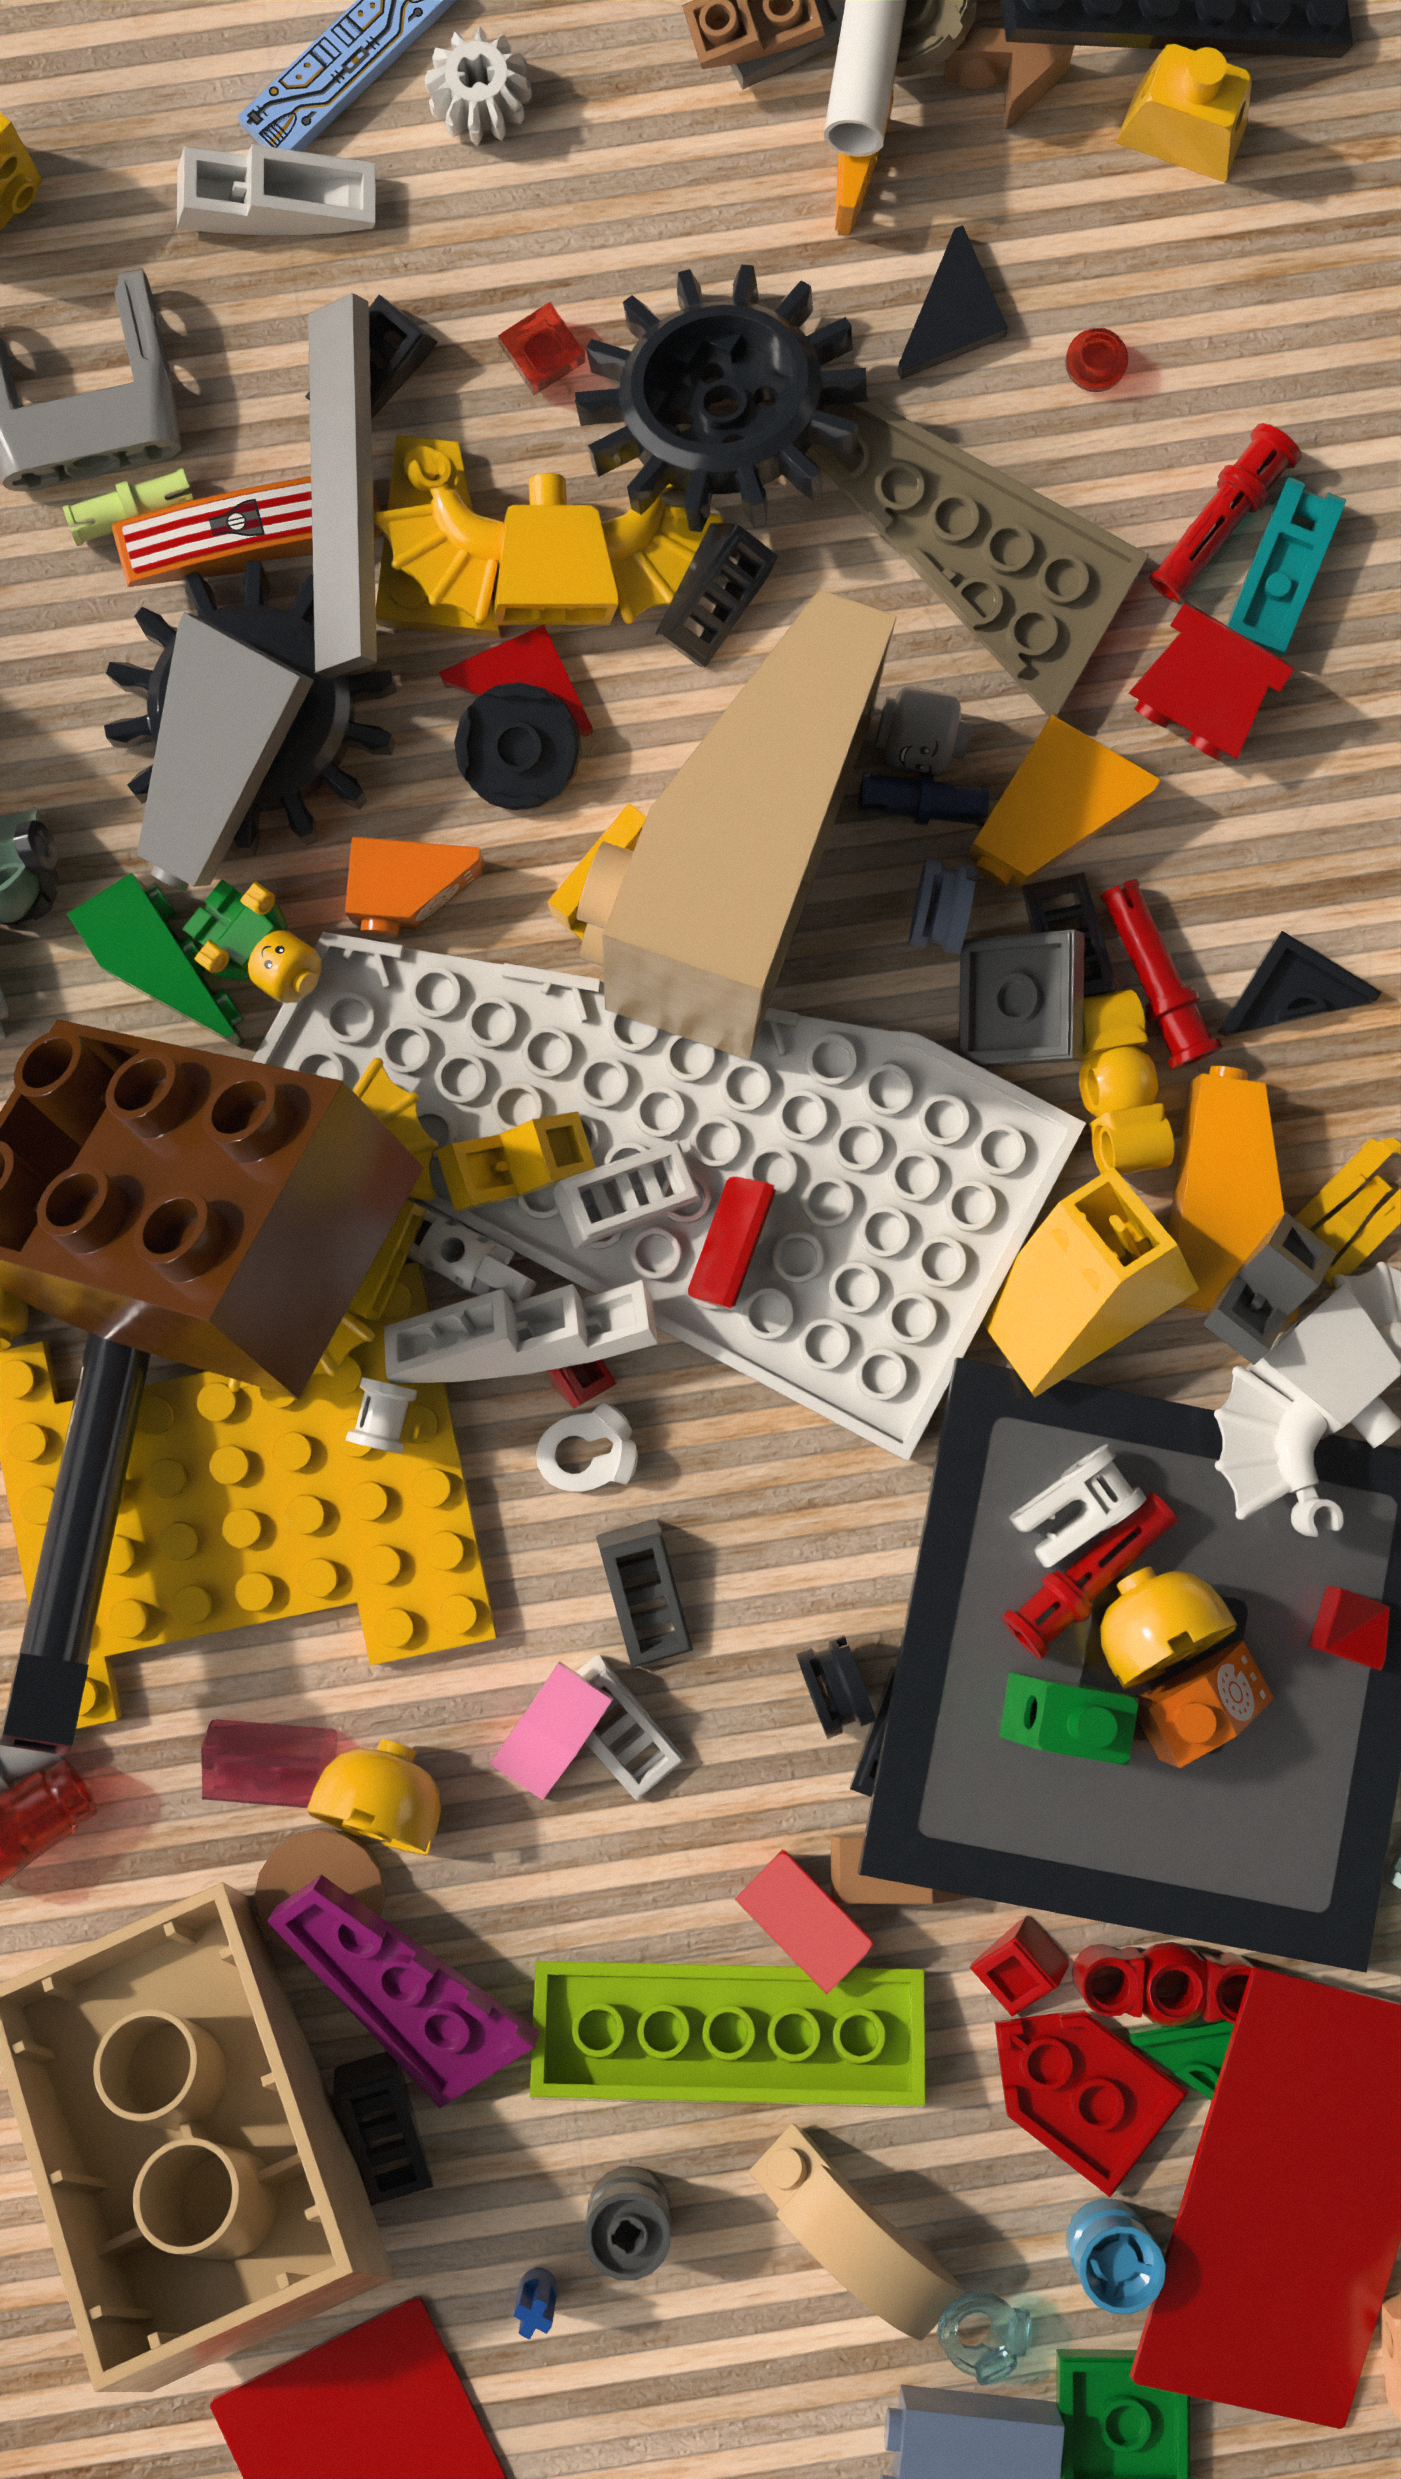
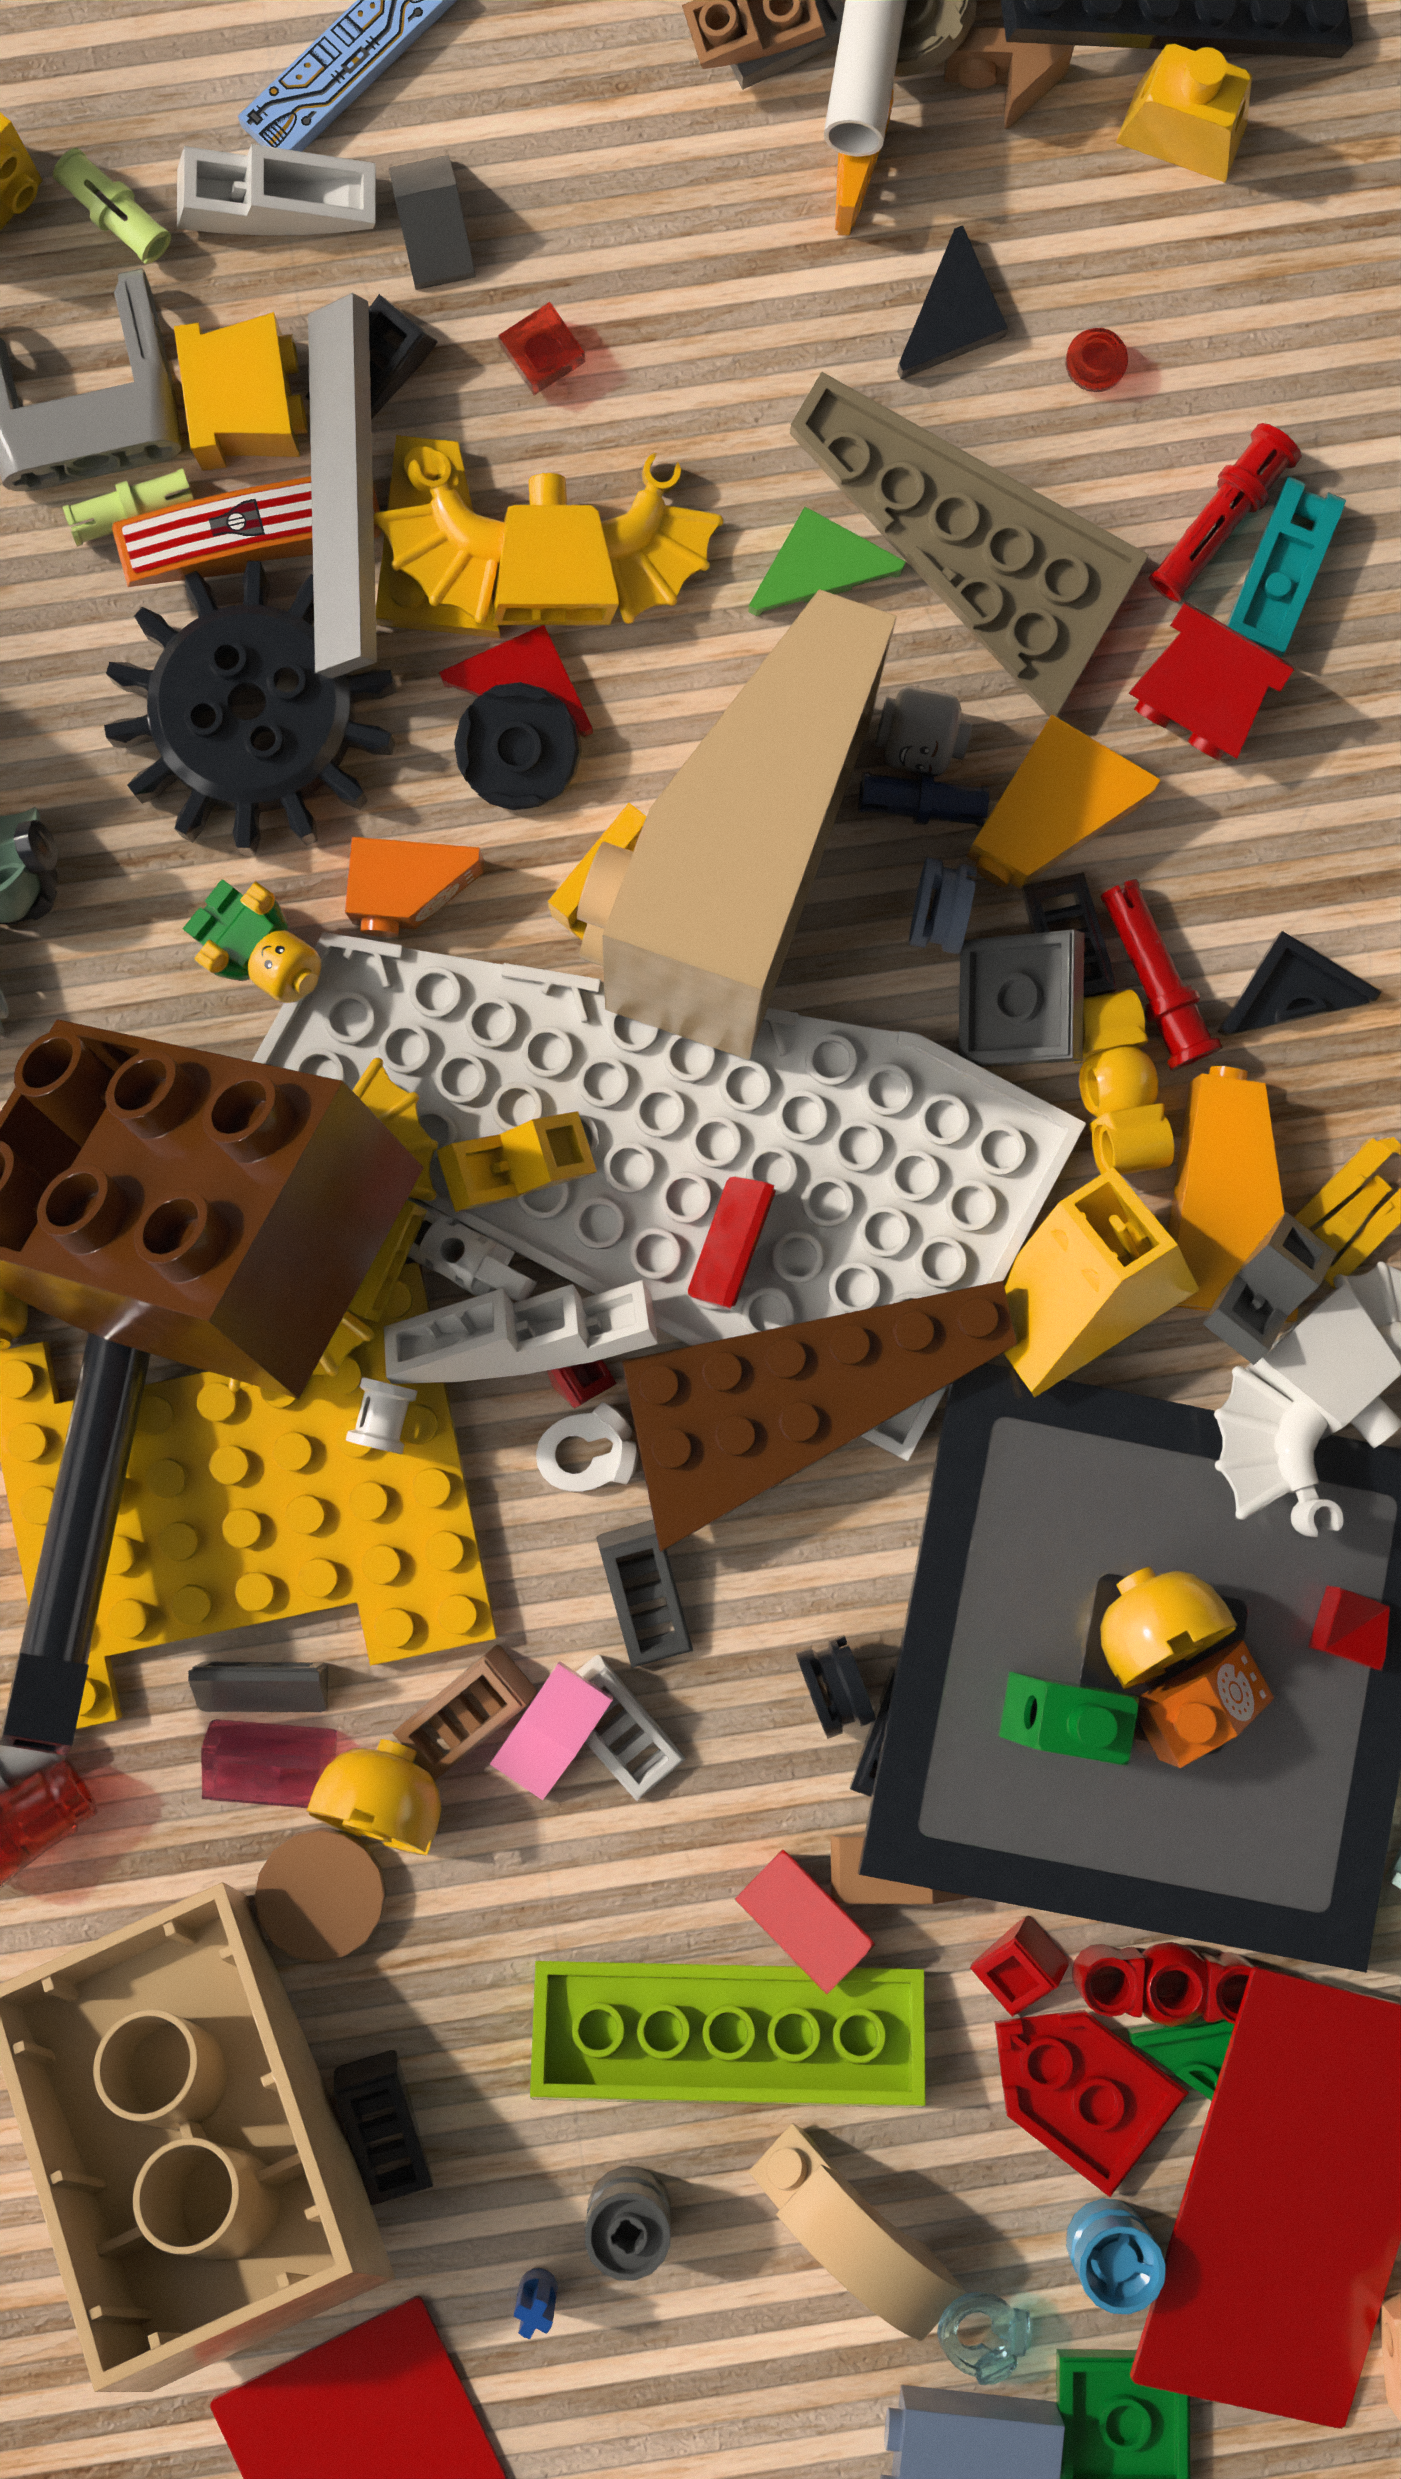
(85, 180): none -> yellowish green pin
(136, 945): green slope -> none
(214, 746): light grey slope -> none
(240, 391): none -> yellow hips
(260, 1686): none -> dark grey slope
(407, 1998): magenta wing -> none
(432, 222): none -> dark grey slope
(478, 86): white gear -> none
(507, 1681): none -> medium nougat slope
(575, 1216): white slope -> none
(743, 583): black slope -> none
(759, 359): black gear -> none
(766, 1404): none -> reddish brown wing
(823, 558): none -> bright green tile
(1059, 1588): red pin -> none
(1097, 1510): white piece -> none

